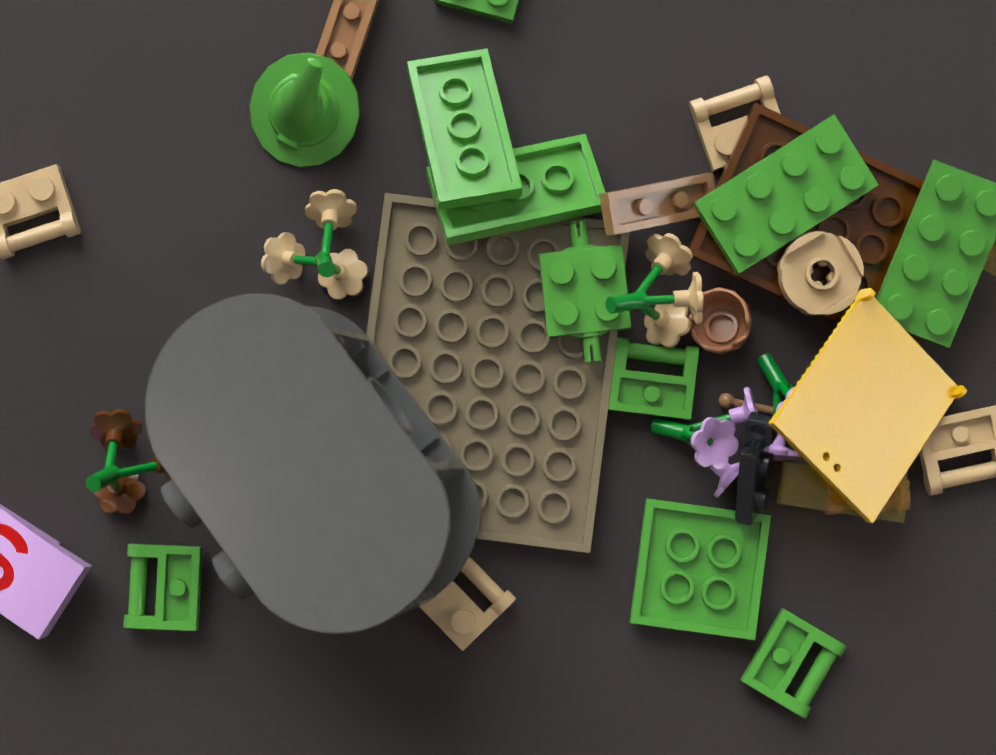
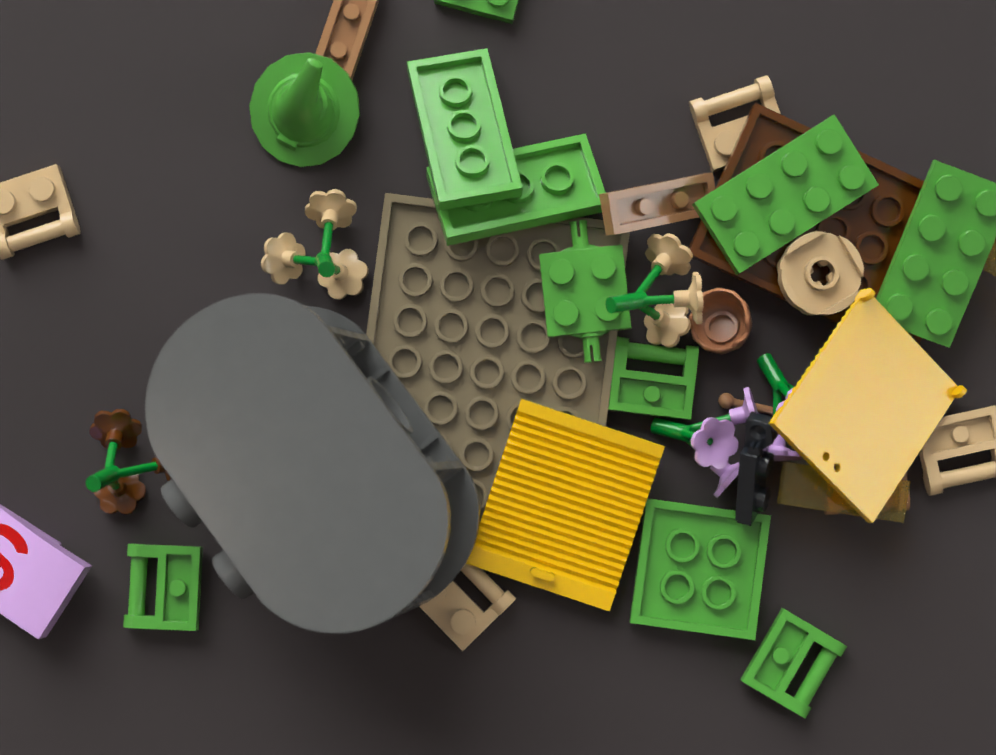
(565, 504): none -> yellow door

